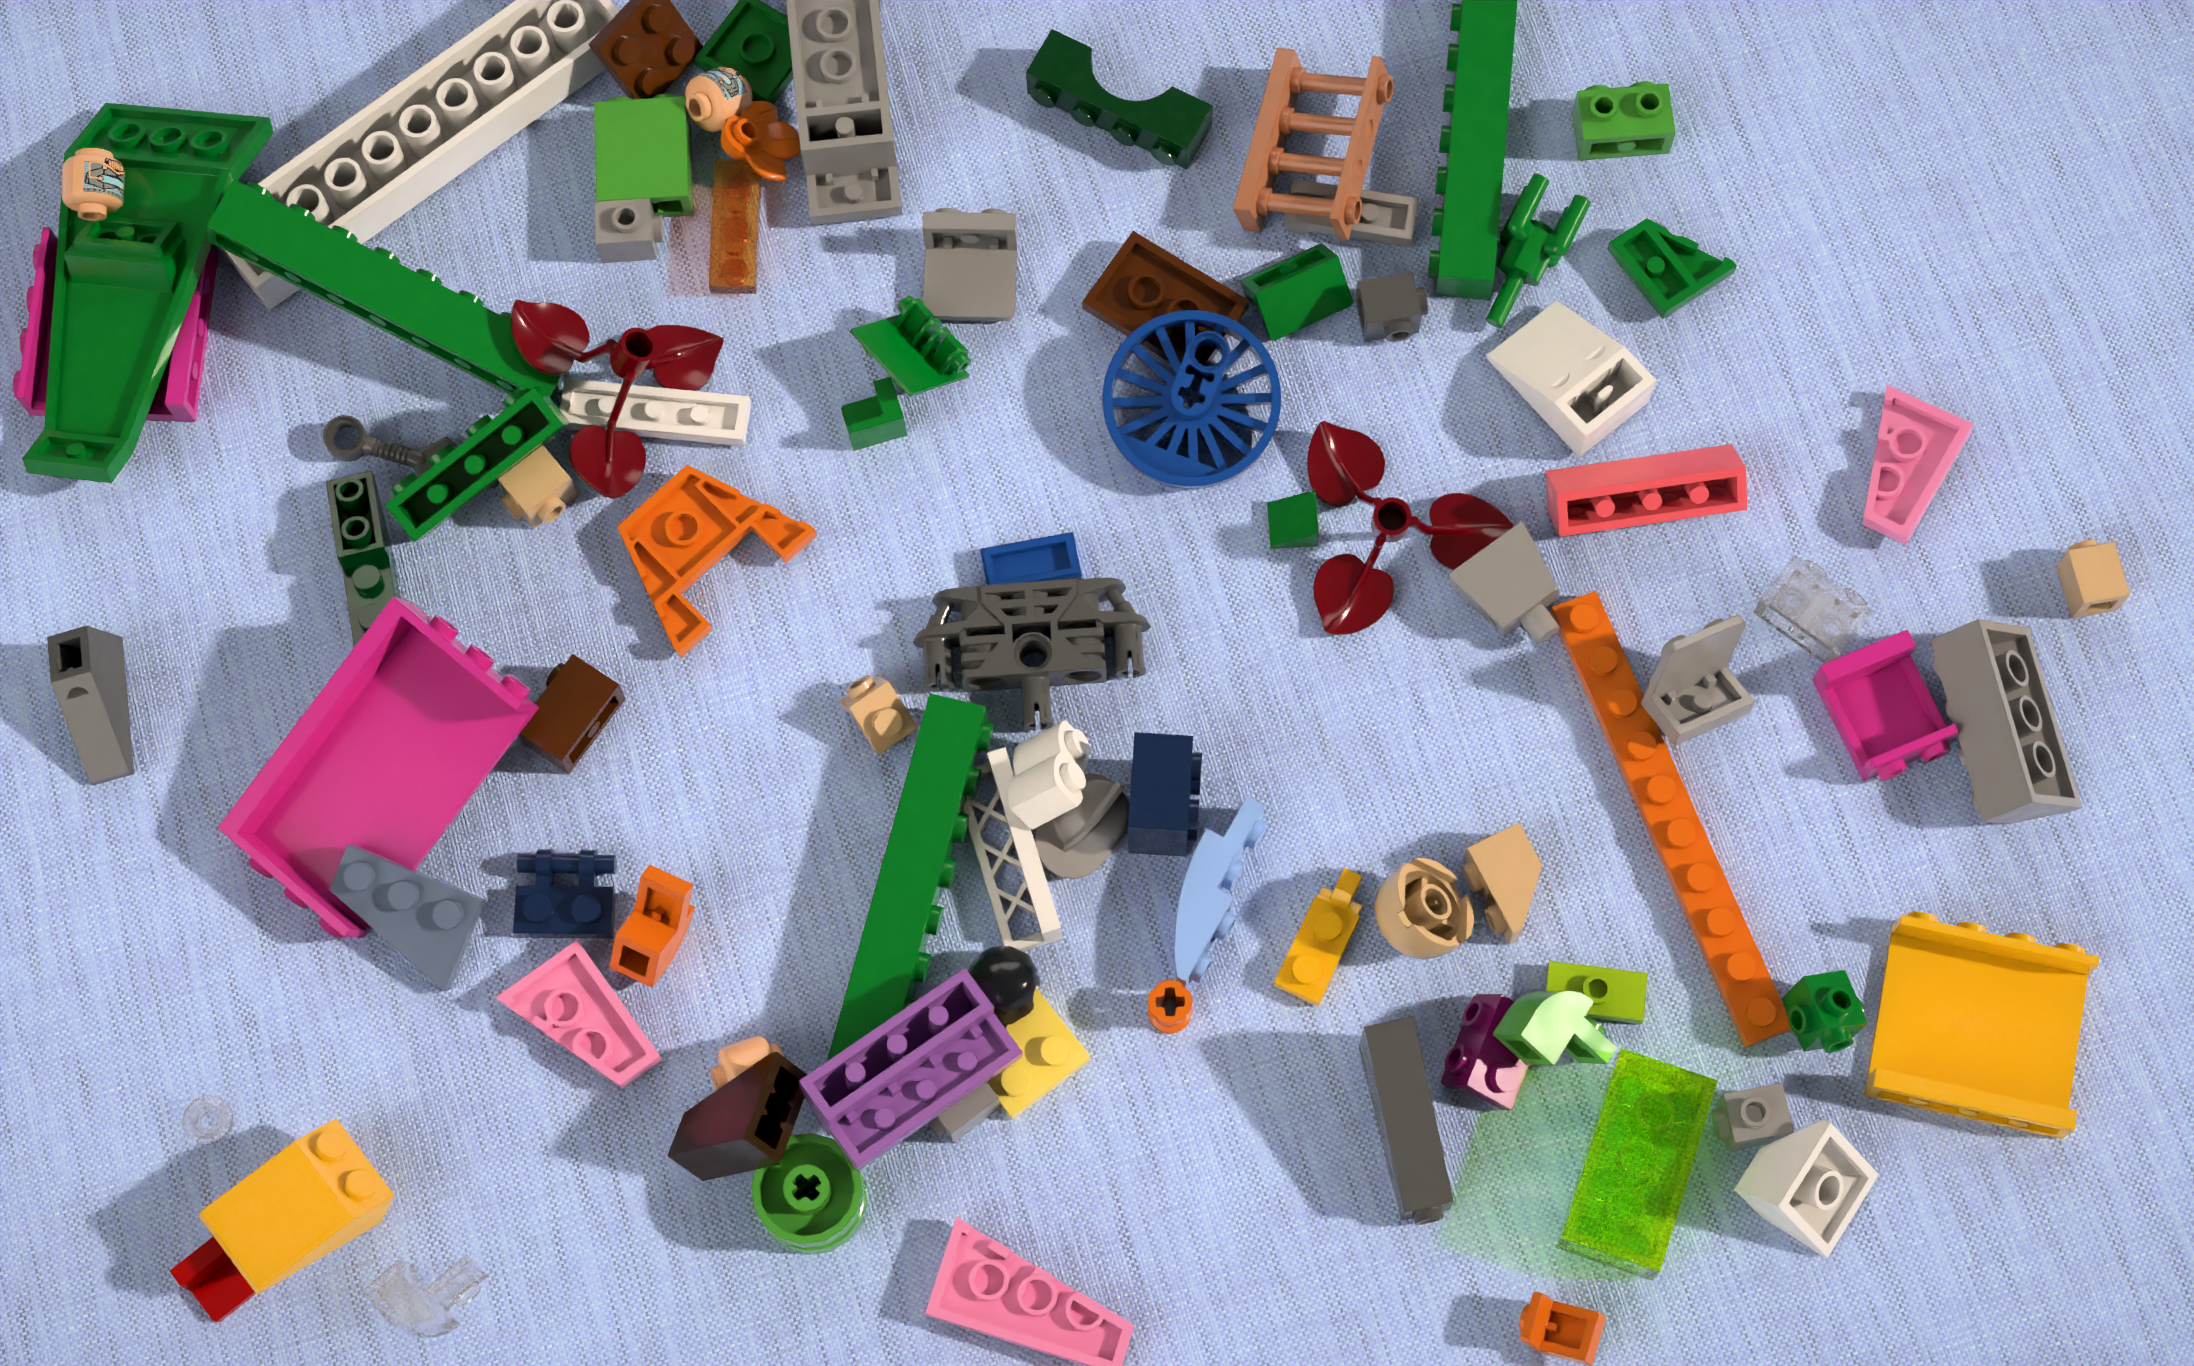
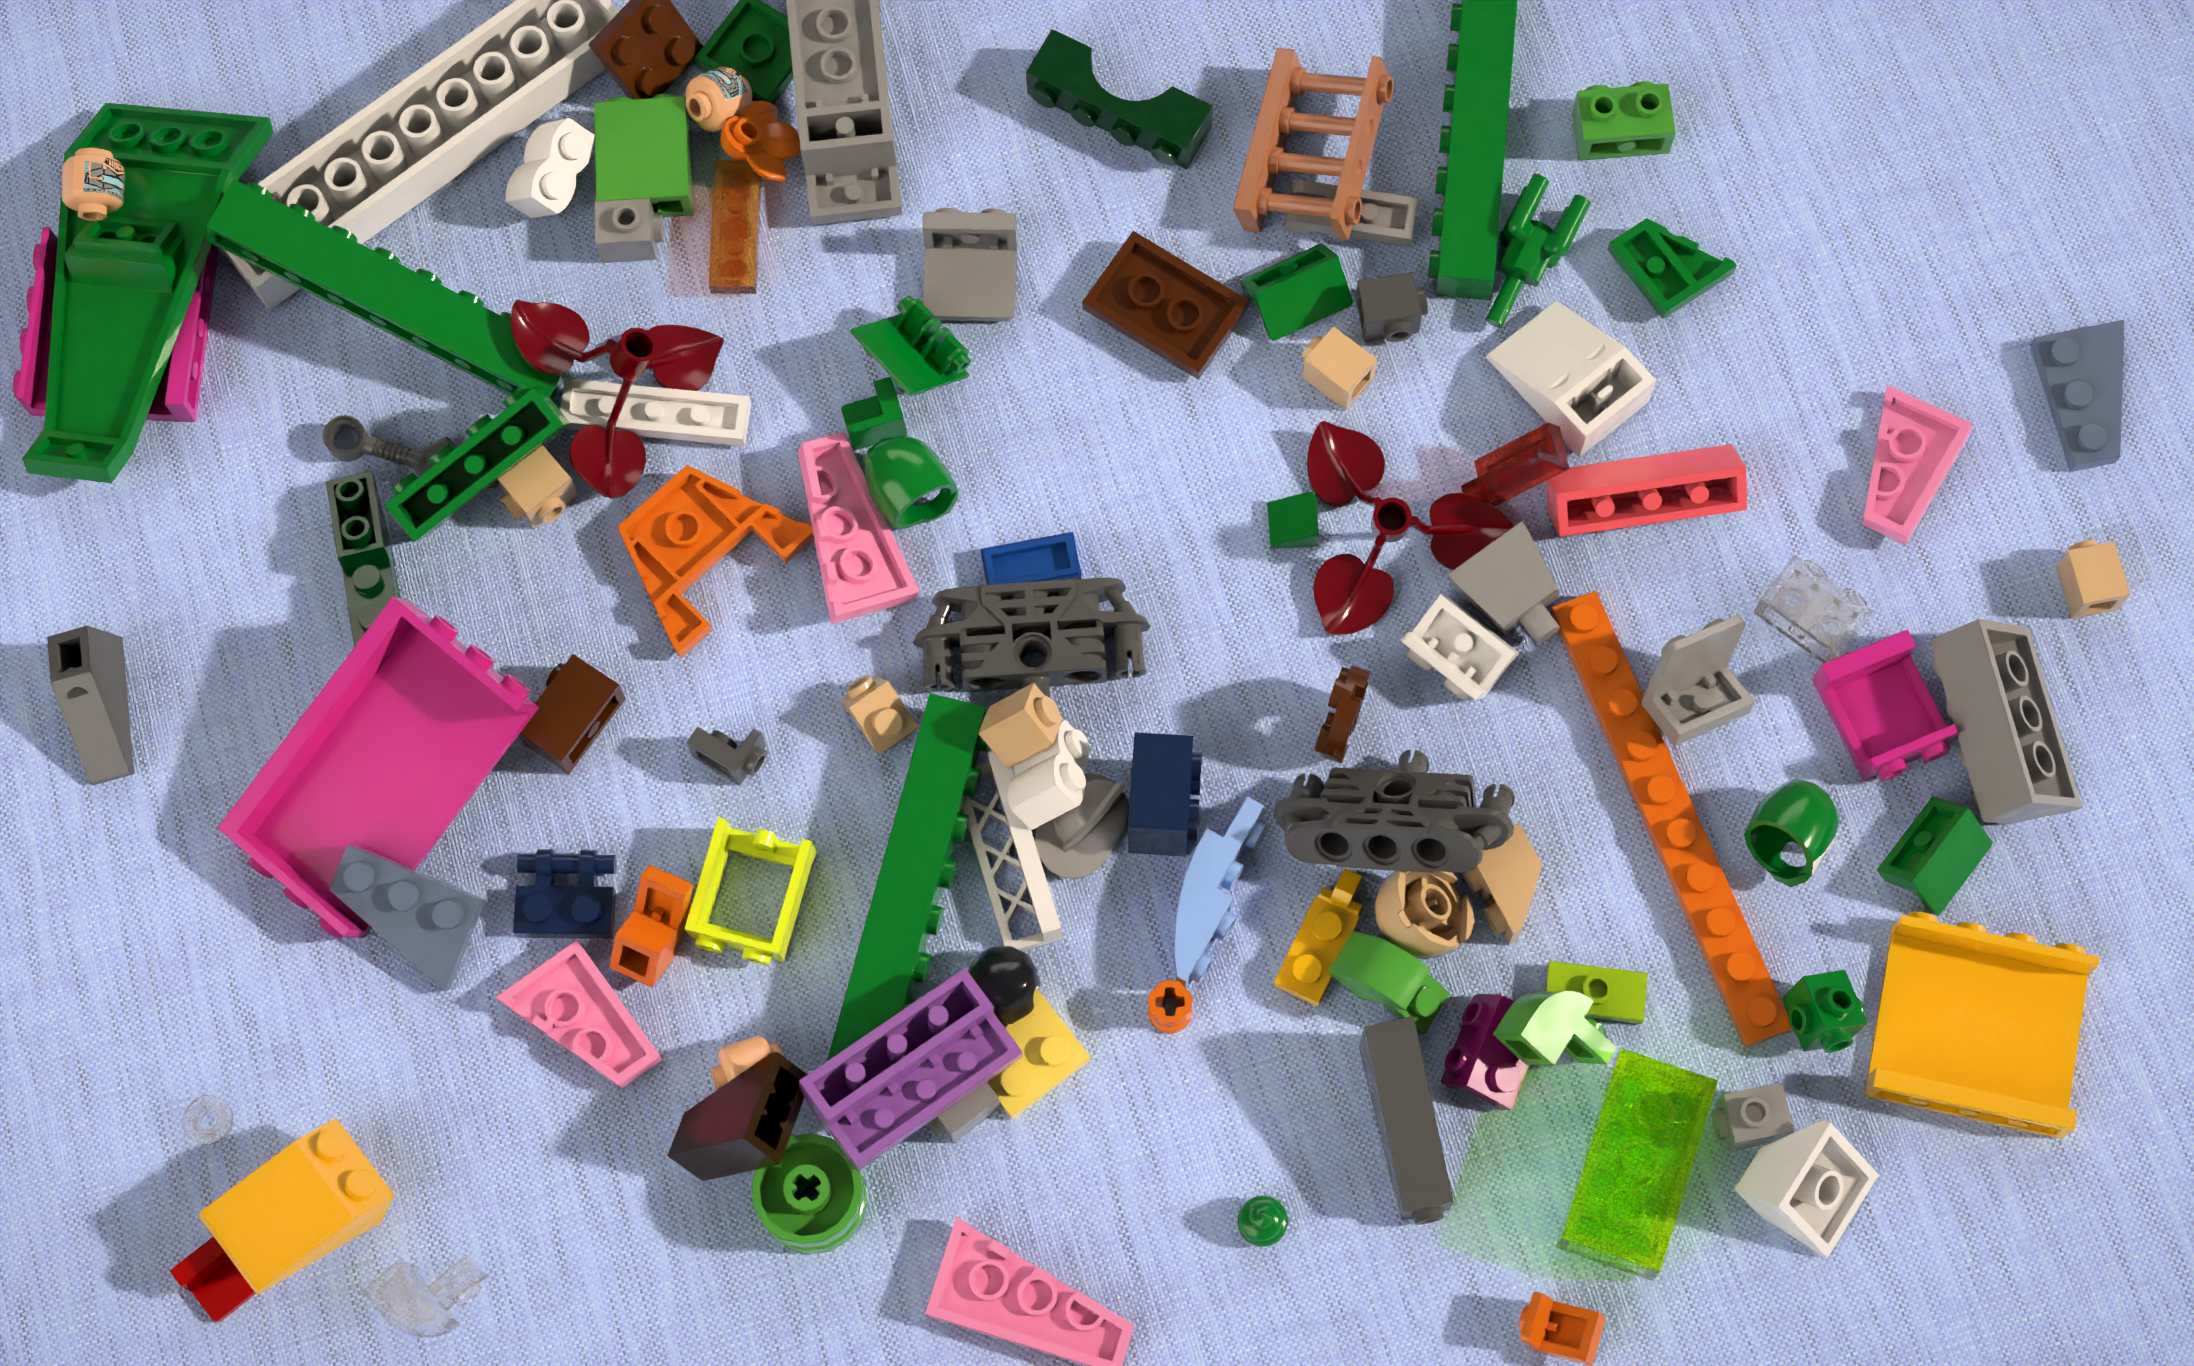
(550, 168): none -> white brick
(720, 753): none -> dark grey bracket
(763, 846): none -> neon yellow window
(852, 539): none -> bright pink wing
(902, 472): none -> green piece
(1021, 725): none -> tan brick
(1190, 375): blue piece -> none
(1262, 1221): none -> green plate
(1338, 367): none -> tan brick
(1347, 700): none -> reddish brown plate
(1389, 977): none -> bright green brick
(1394, 818): none -> dark grey piece
(1459, 649): none -> white bracket
(1518, 466): none -> clear red panel
(1792, 814): none -> green piece
(1936, 853): none -> green panel
(2084, 390): none -> sand blue wing

